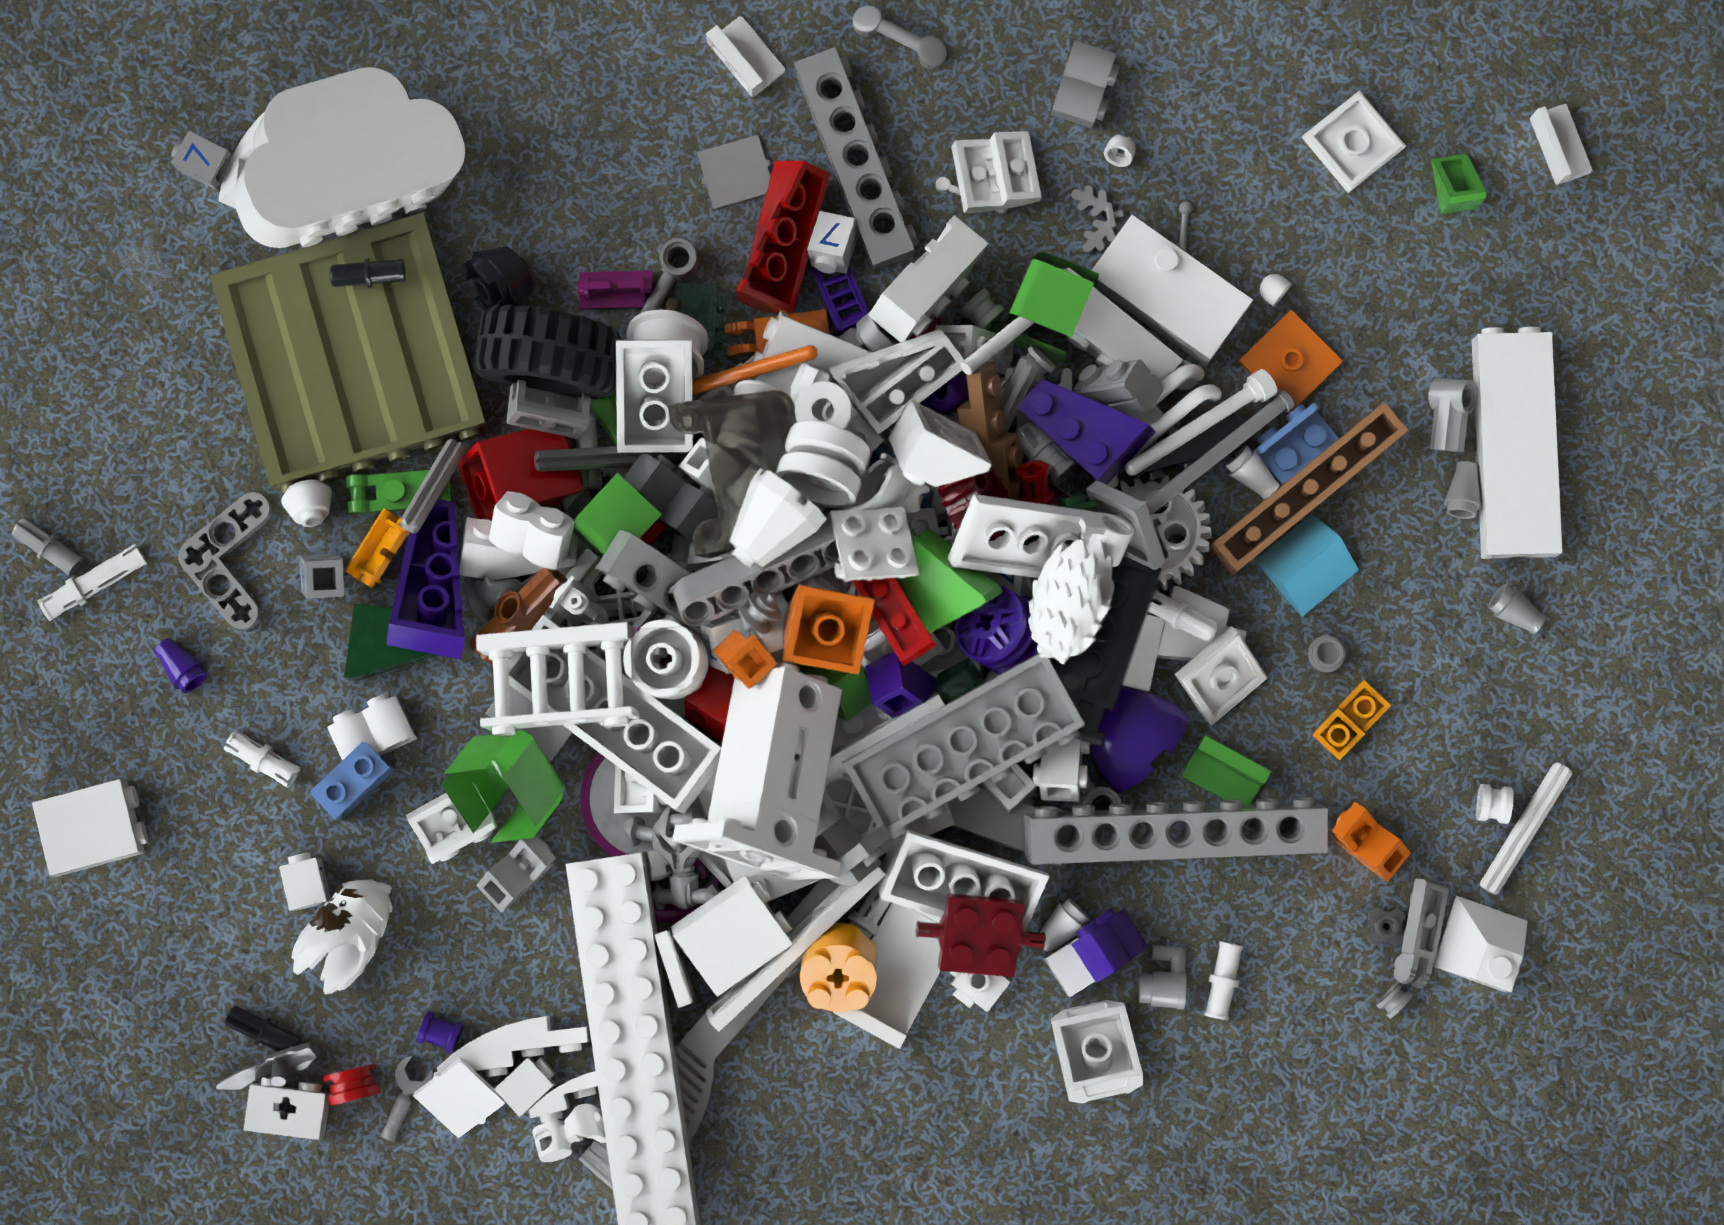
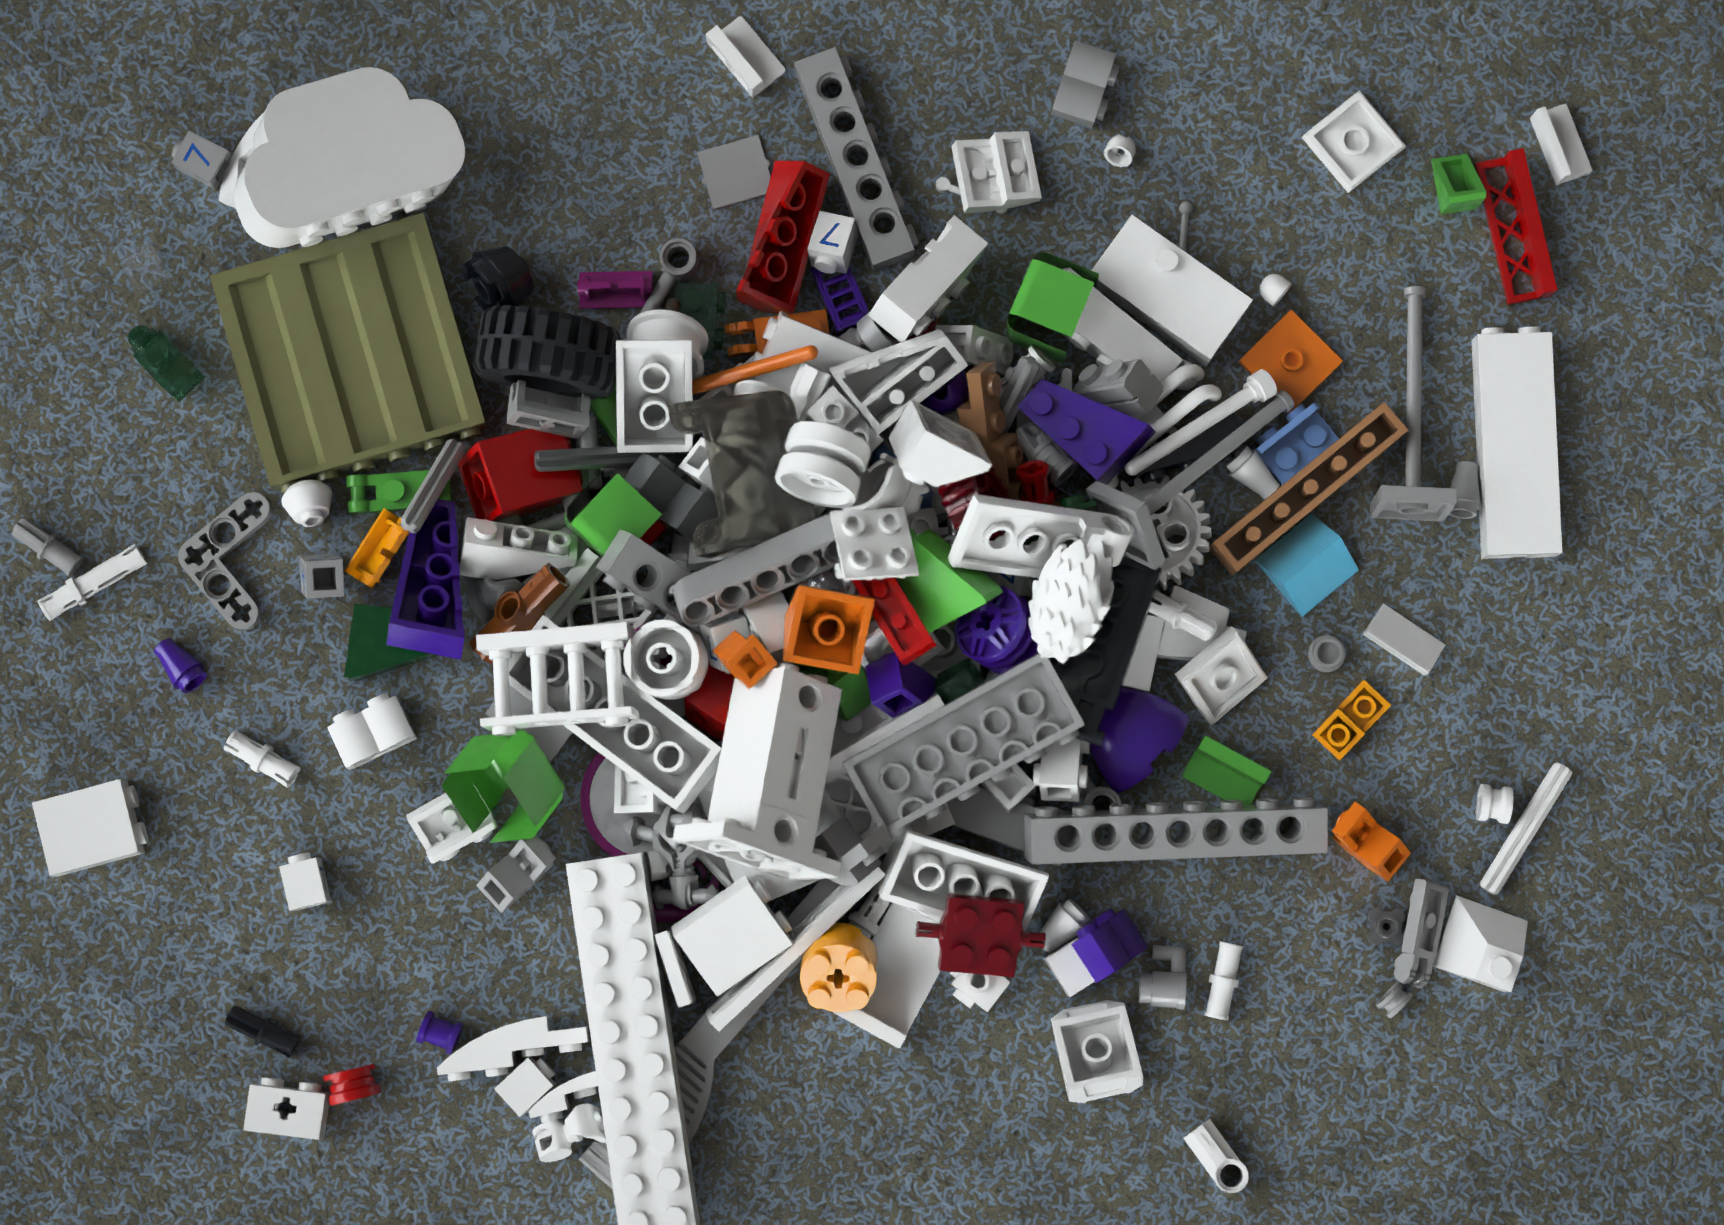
(164, 361): none -> clear green brick
(280, 1065): flat silver piece -> none
(346, 930): white head -> none
(351, 781): medium blue bracket -> none
(367, 273): black axle -> none
(403, 1100): light grey piece -> none
(459, 1097): white piece -> none
(531, 530): white brick -> none
(578, 604): white hinge -> none
(760, 612): light grey wheel -> none
(772, 520): white cone -> none
(824, 390): white piece -> none
(930, 49): light grey bar -> none
(982, 310): light grey wheel -> none
(995, 344): white bar -> none
(1099, 205): light grey animal -> none
(1215, 1154): none -> white piece
(1404, 639): none -> white slope
(1411, 500): none -> light grey tile
(1451, 404): light grey piece -> none
(1514, 607): light grey cone -> none
(1529, 224): none -> red fence

